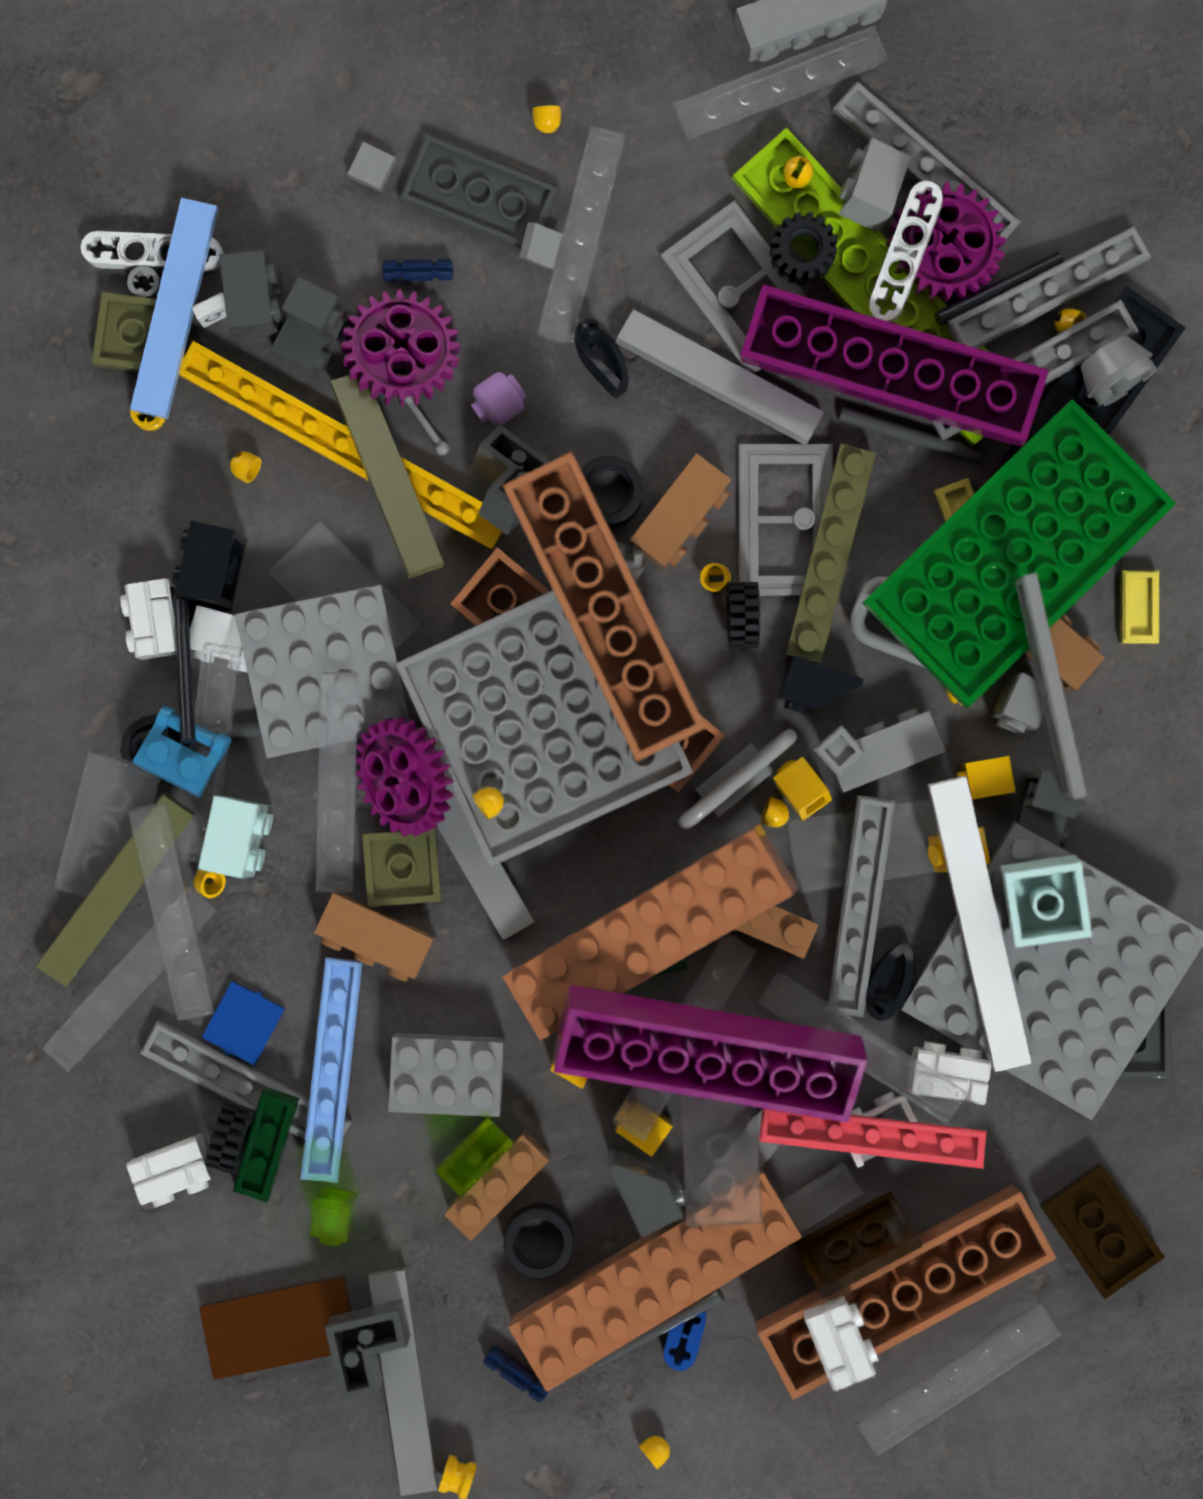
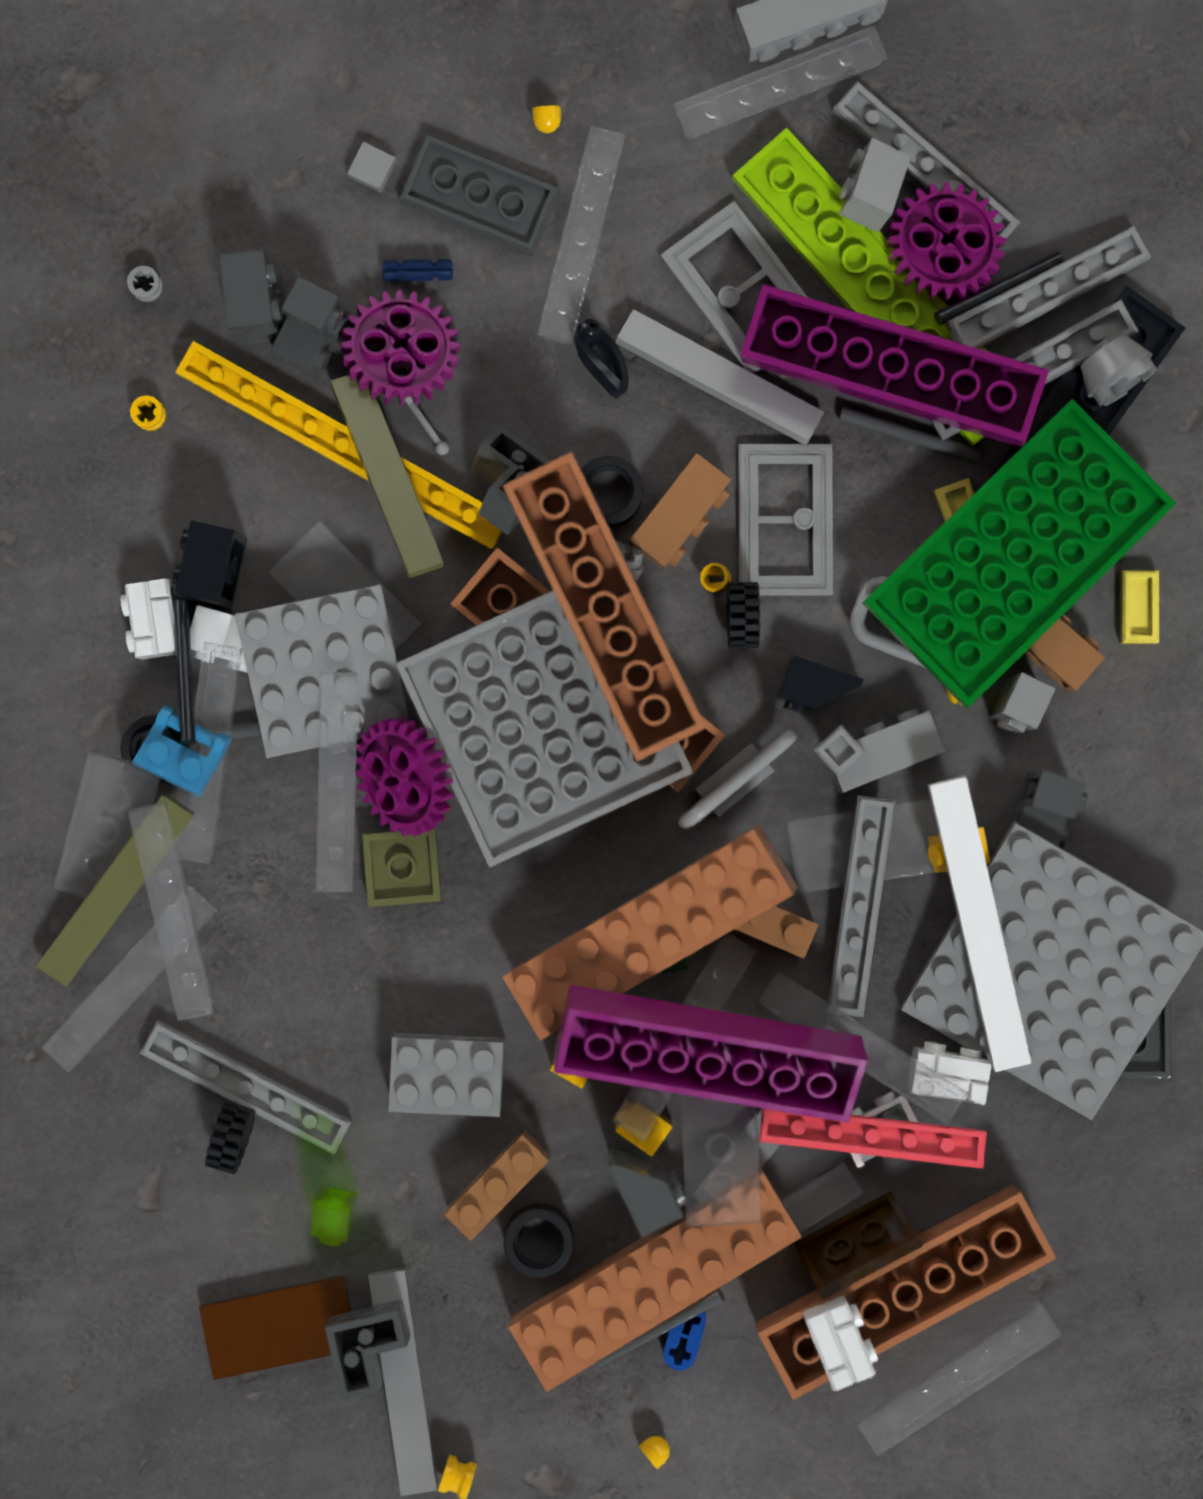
(122, 331): olive plate -> none
(152, 256): white beam -> none
(170, 1171): white brick -> none
(173, 308): light blue tile -> none
(208, 890): yellow hinge -> none
(210, 310): white tile -> none
(235, 837): light aqua brick -> none
(243, 1023): blue piece -> none
(245, 466): yellow hinge -> none
(266, 1144): dark green tile -> none
(331, 1070): light blue tile -> none
(374, 936): medium nougat brick -> none
(473, 1156): clear neon green slope -> none
(489, 801): yellow hinge -> none
(490, 884): light grey tile -> none
(498, 399): lavender head -> none
(515, 1373): dark blue axle -> none
(540, 245): light grey tile -> none
(774, 813): yellow hinge -> none
(802, 787): yellow brick -> none
(803, 226): black tyre -> none
(805, 175): yellow hinge -> none
(830, 553): olive plate -> none
(890, 982): black arm -> none
(909, 253): white beam -> none
(988, 777): yellow brick -> none
(1046, 901): light aqua brick -> none
(1050, 687): light grey tile -> none
(1068, 318): yellow hinge -> none
(1101, 1231): dark brown plate -> none

